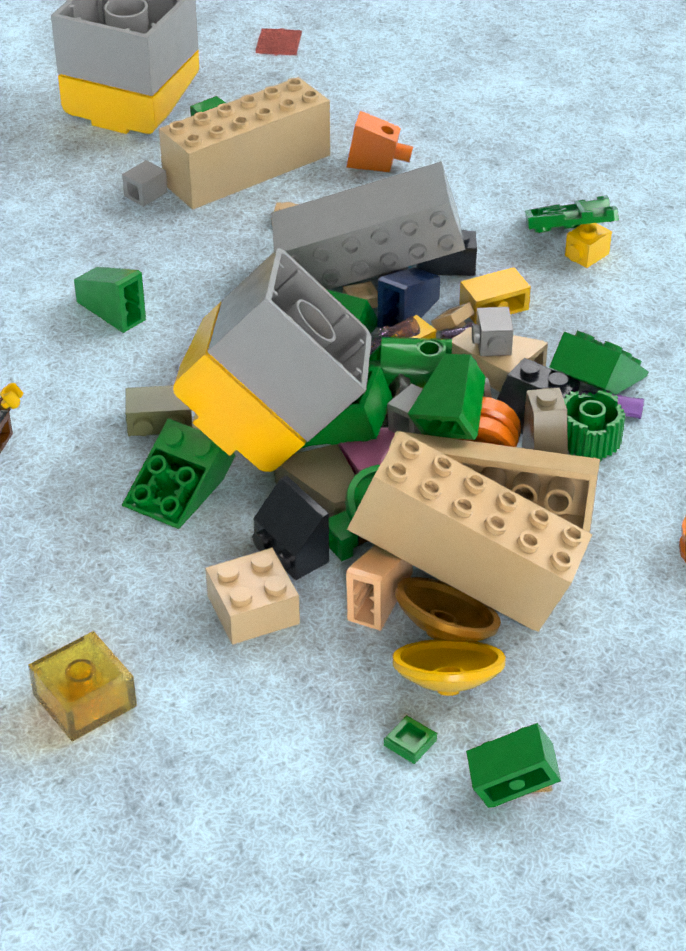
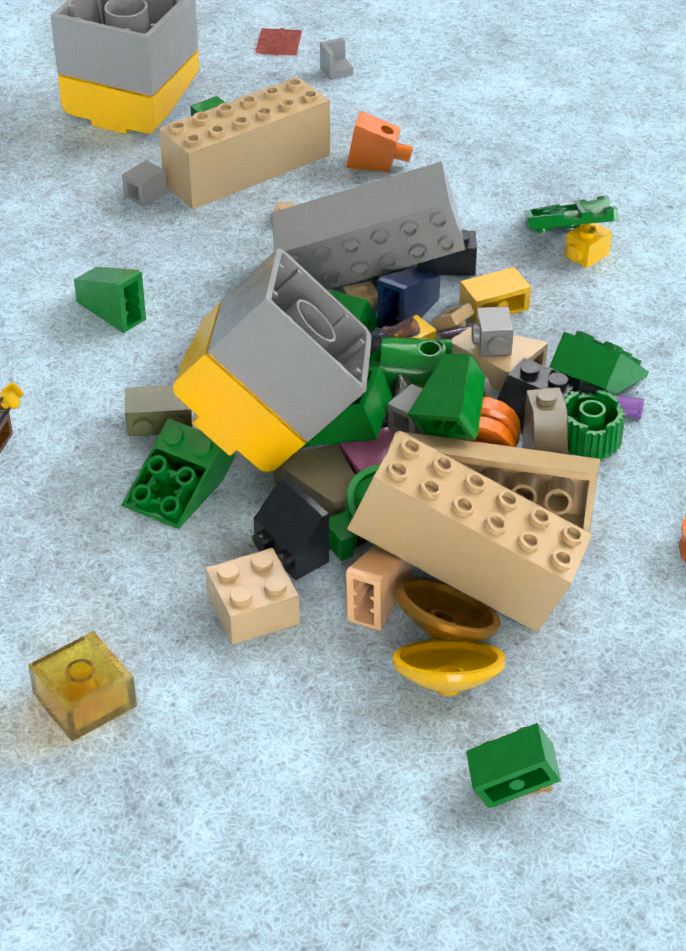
(333, 59): none -> light grey panel
(410, 739): green tile -> none

